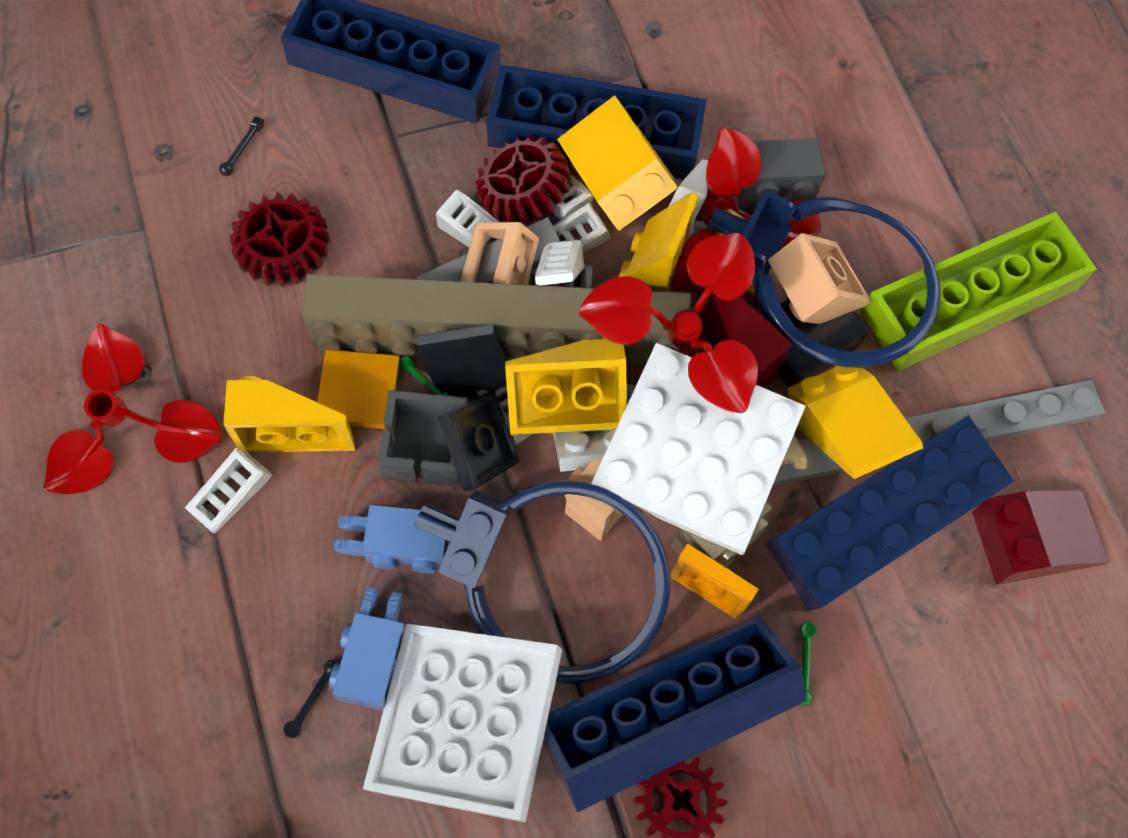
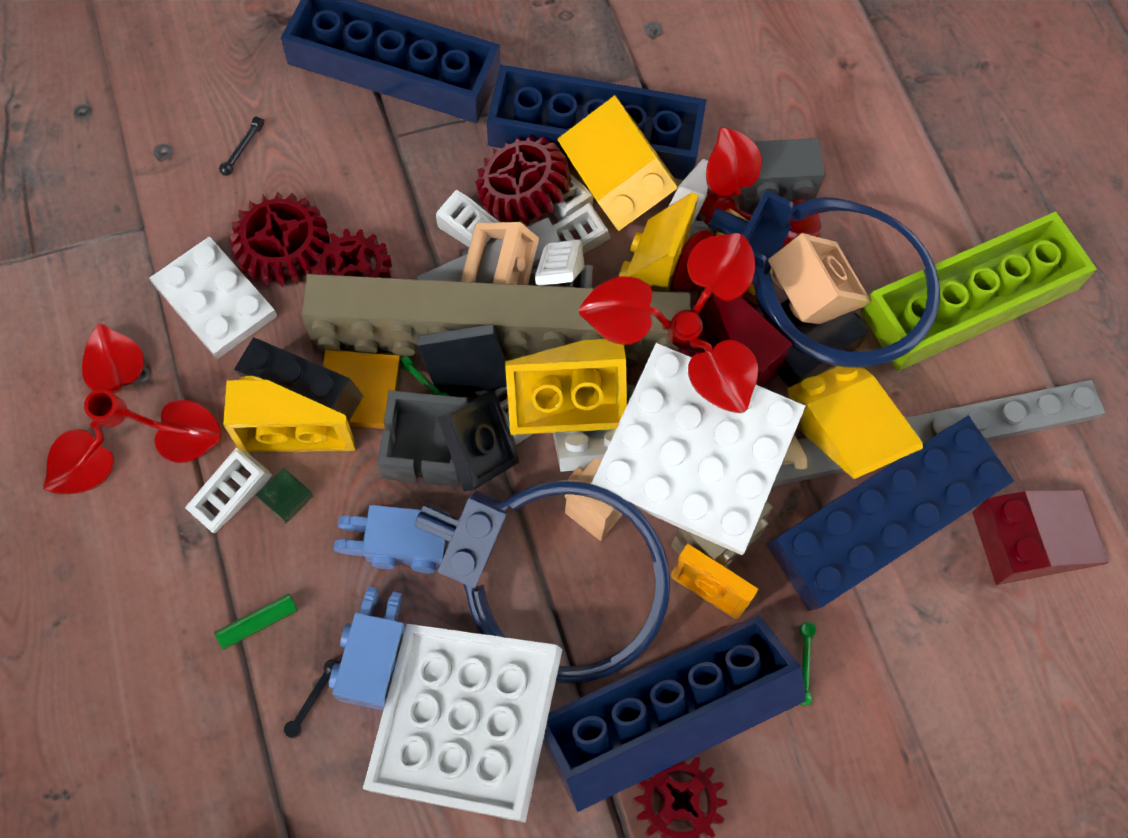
(213, 297): none -> white plate
(255, 621): none -> green piece
(284, 495): none -> clear green tile
(300, 376): none -> black brick
(353, 256): none -> dark red gear

